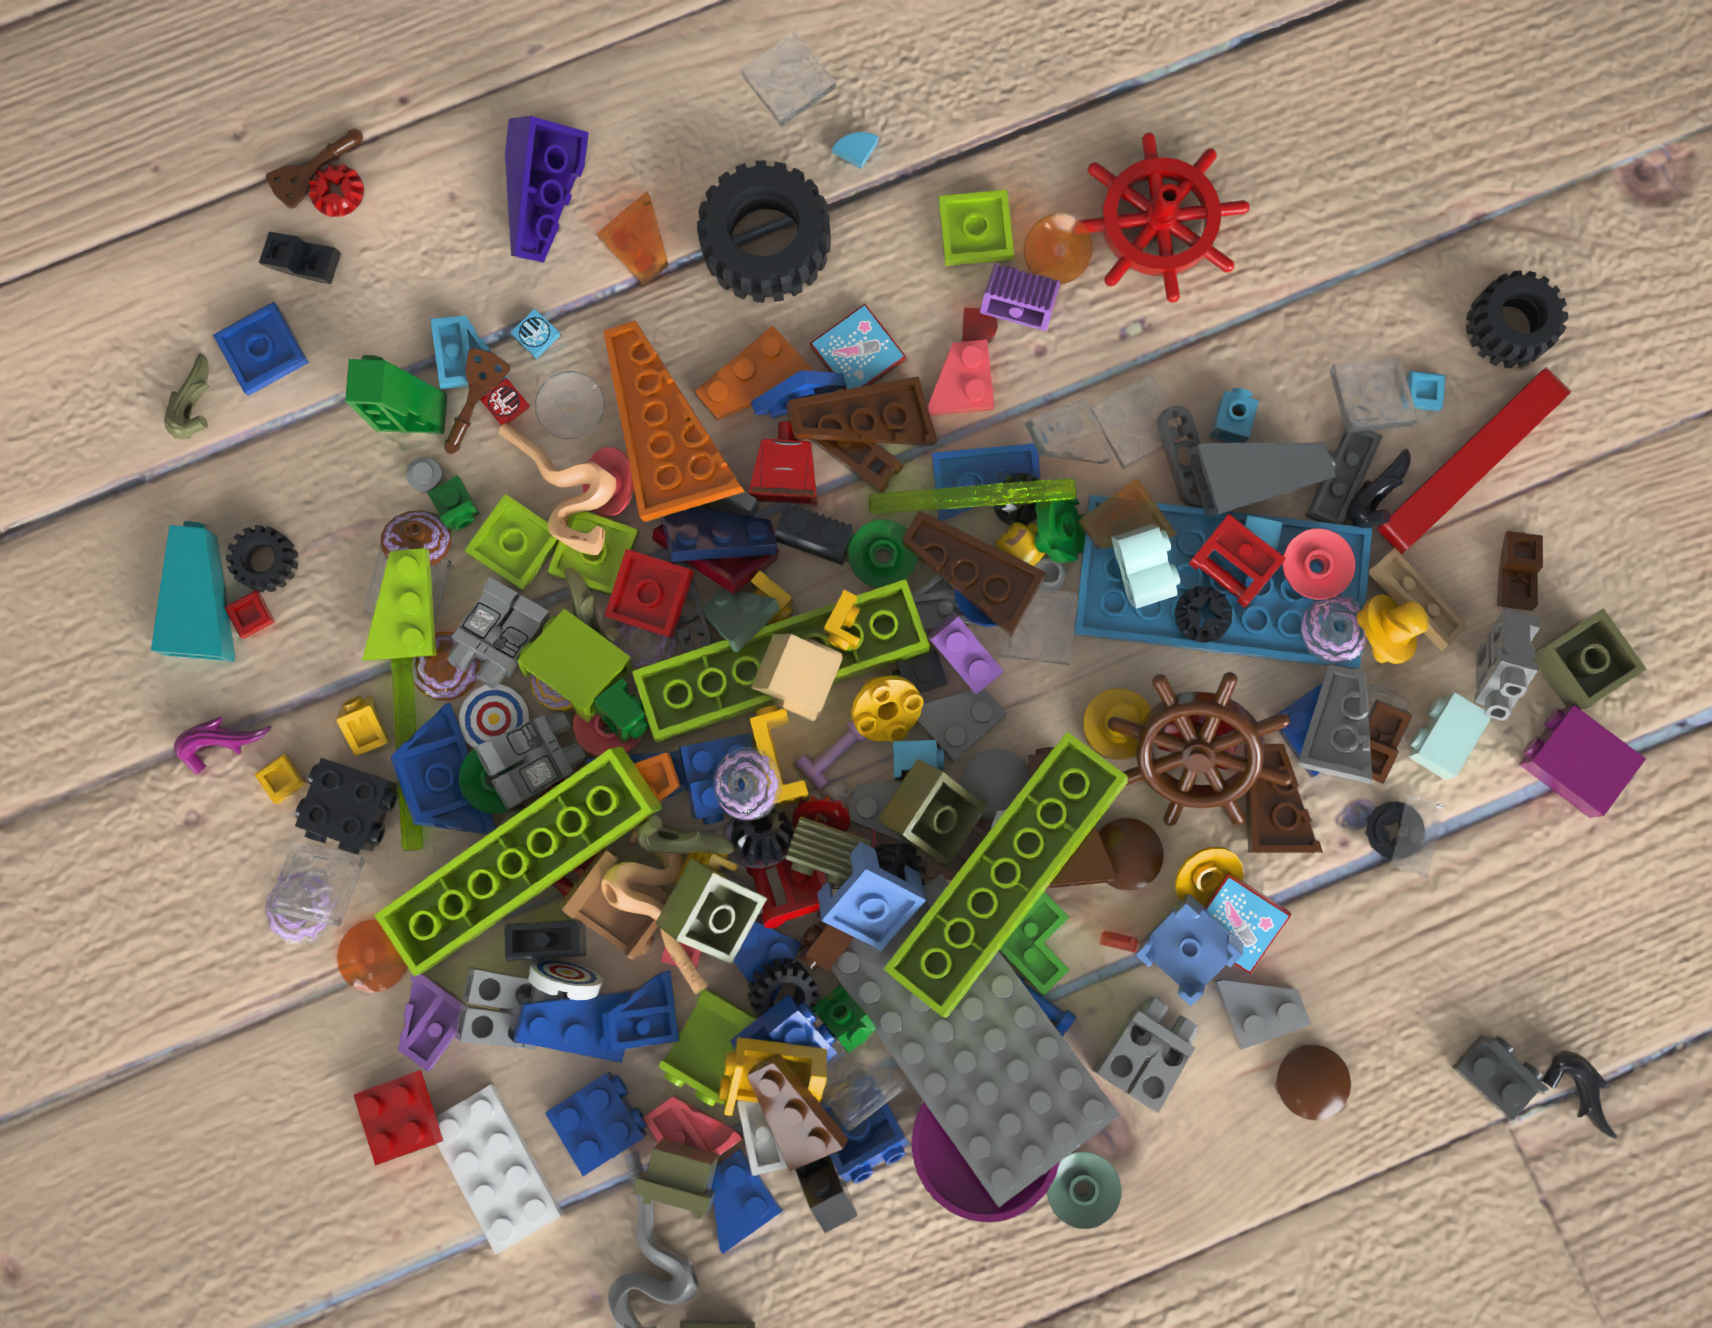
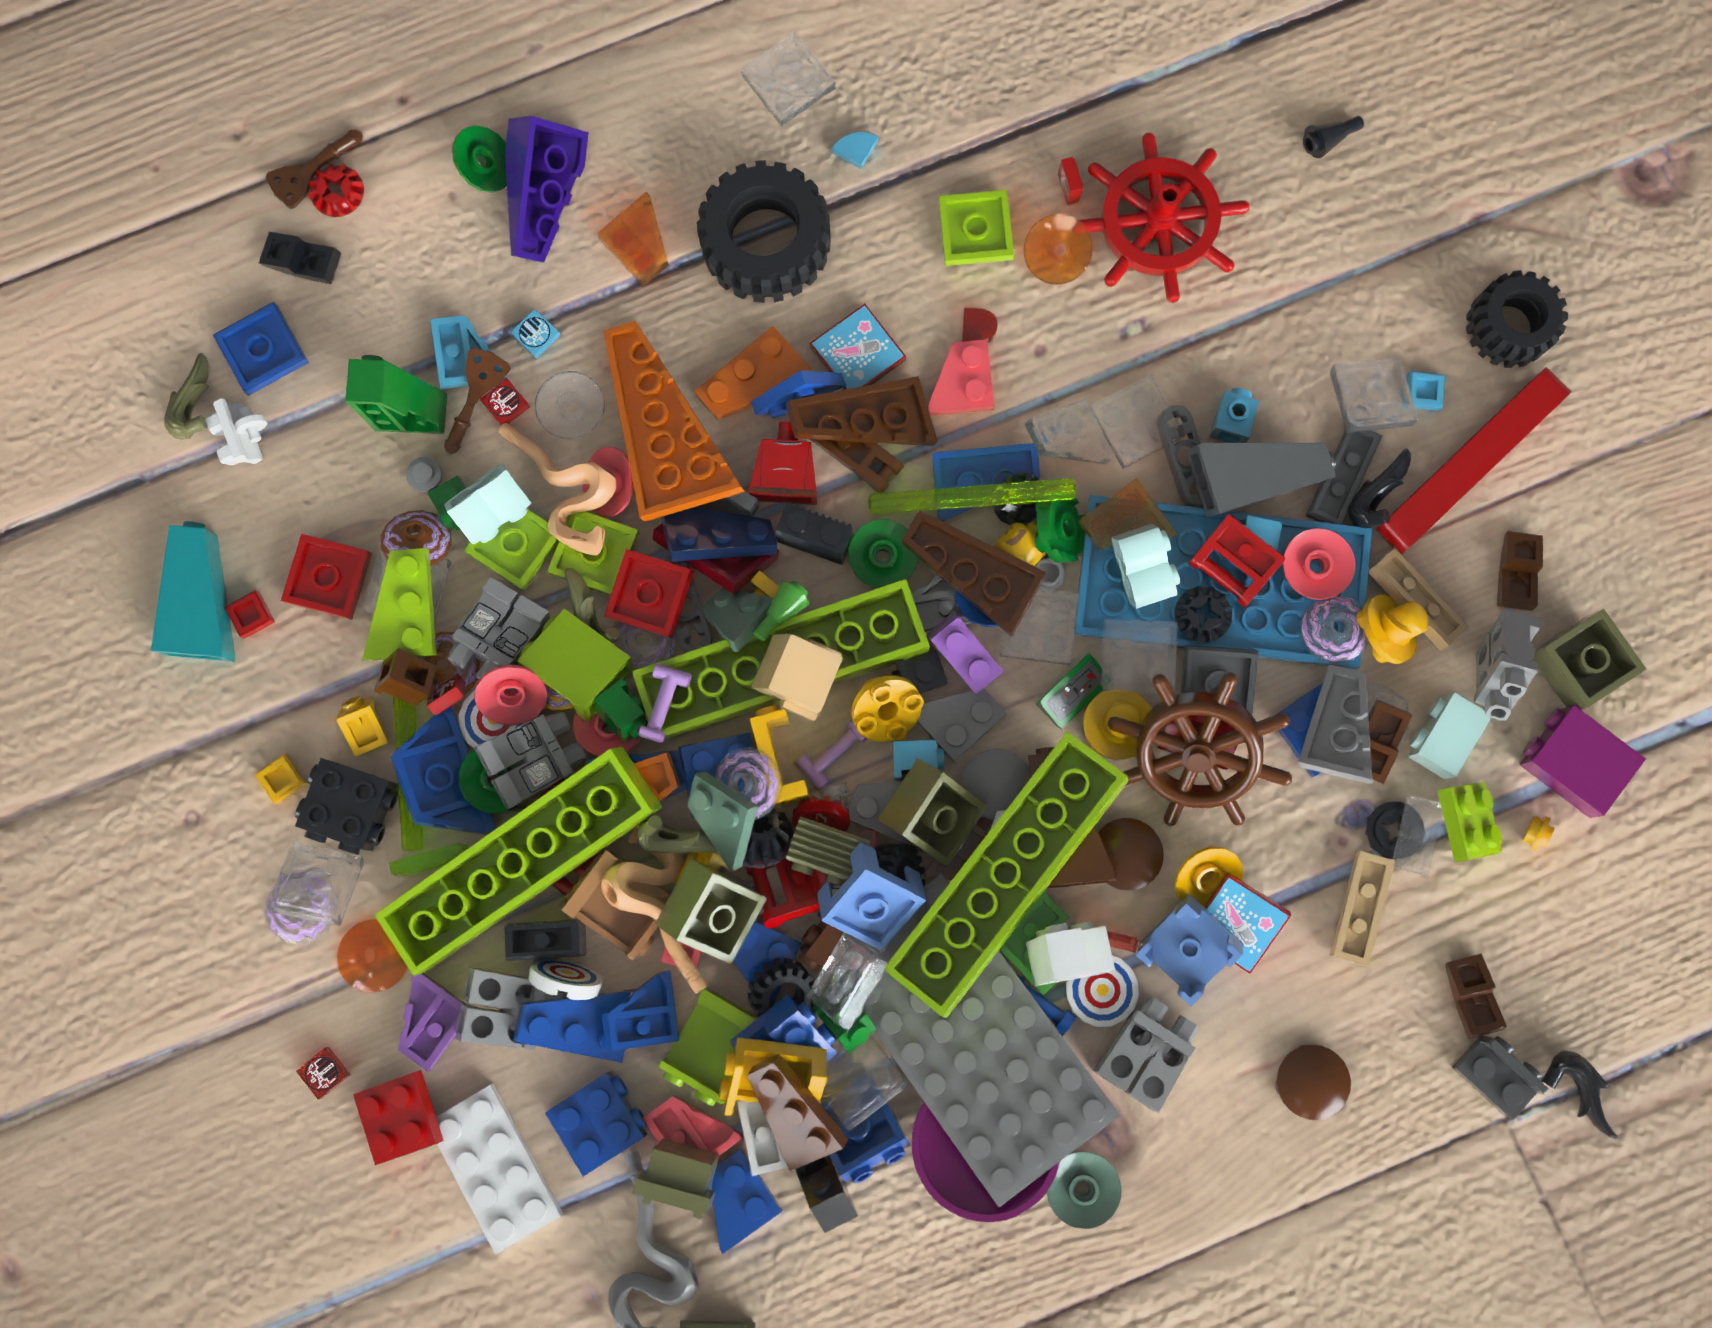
(212, 734): magenta piece -> none
(240, 430): none -> white hips
(245, 547): black tyre -> none
(323, 1073): none -> clear red tile
(326, 577): none -> red plate
(406, 677): none -> reddish brown brick
(426, 861): none -> clear neon green tile
(446, 694): none -> red tile
(487, 148): none -> green dish
(488, 504): none -> light aqua brick
(514, 705): none -> coral dish
(671, 678): none -> lavender piece
(723, 816): none -> sand green wing
(787, 602): none -> bright green cone
(843, 614): yellow bracket -> none
(847, 981): none -> clear plate
(1020, 297): medium lavender brick -> none
(1069, 953): none -> white brick
(1070, 180): none -> red tile
(1072, 692): none -> slope
(1105, 997): none -> tile
(1136, 653): none -> clear plate
(1206, 666): none -> dark grey tile
(1261, 1011): light grey wing -> none
(1276, 812): reddish brown wing -> none
(1324, 137): none -> black cone
(1362, 908): none -> tan plate
(1470, 821): none -> lime plate
(1474, 996): none -> reddish brown slope
(1538, 832): none -> yellow plate

